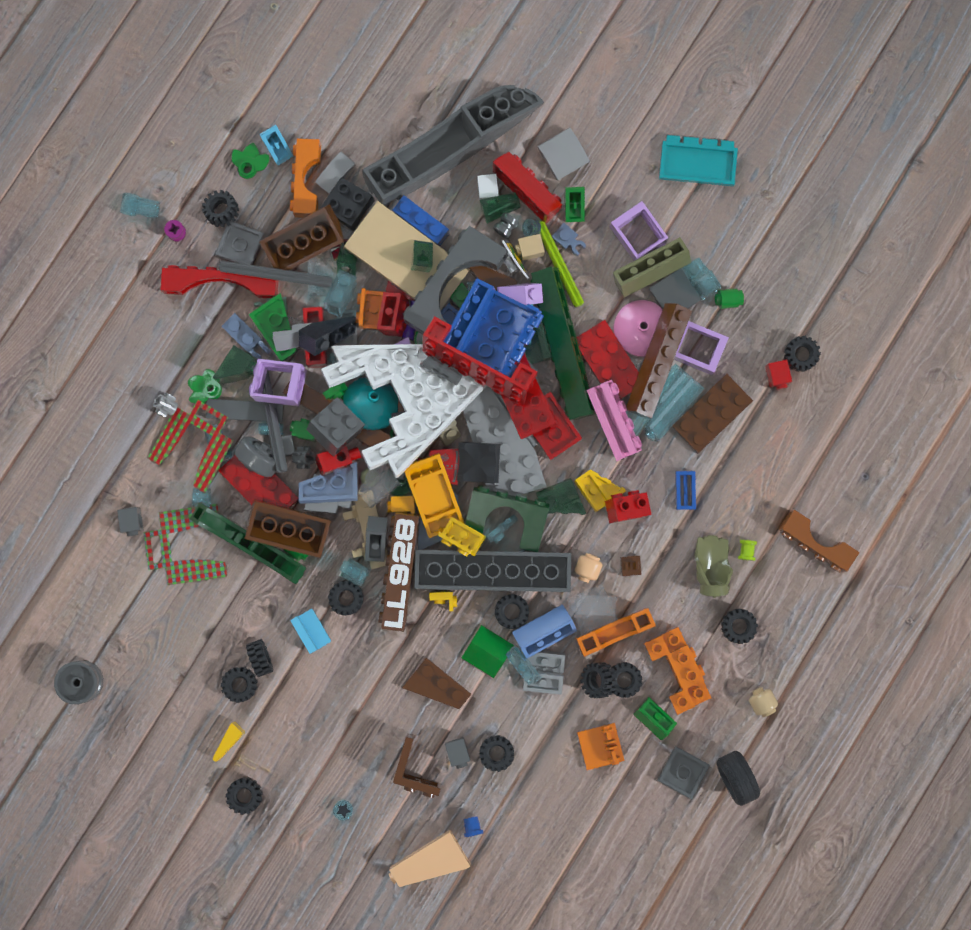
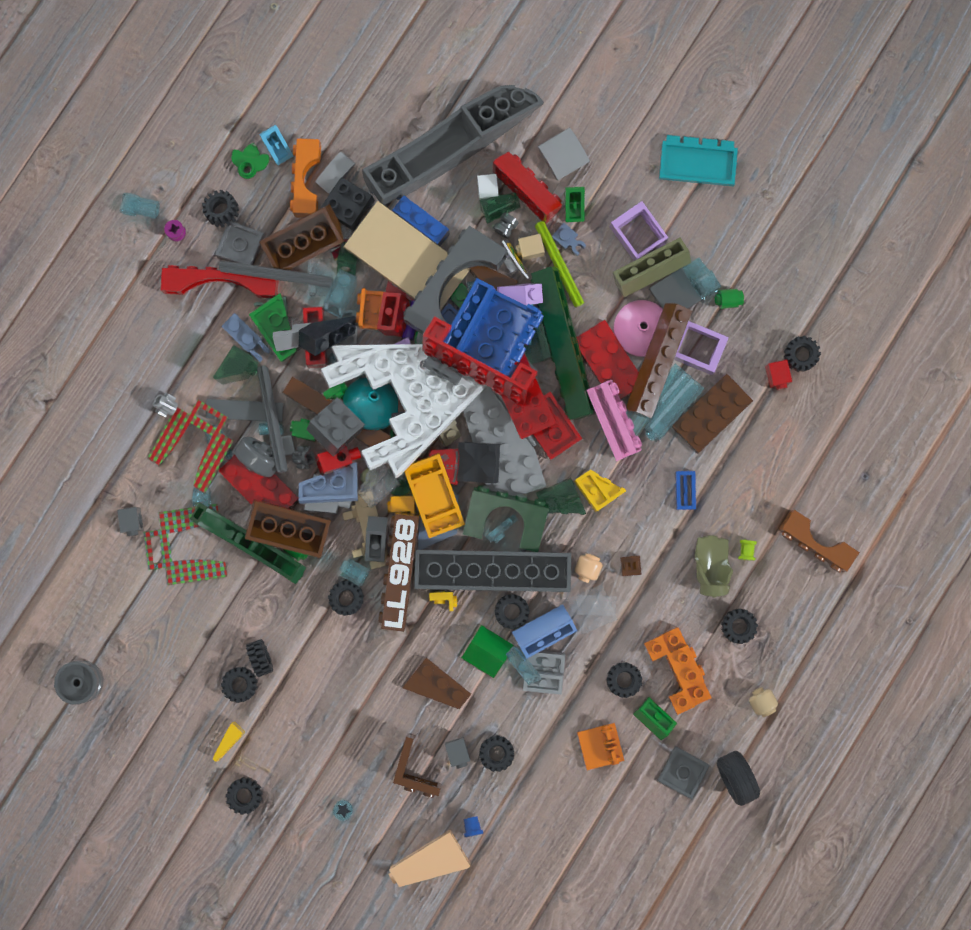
(202, 385): green plate -> none
(295, 387): lavender window -> none
(311, 631): medium azure panel -> none
(422, 256): clear green slope -> none
(462, 536): yellow bracket -> none
(531, 227): clear light blue tile -> none
(607, 680): black tyre -> none
(615, 631): orange arch -> none
(627, 507): red brick -> none

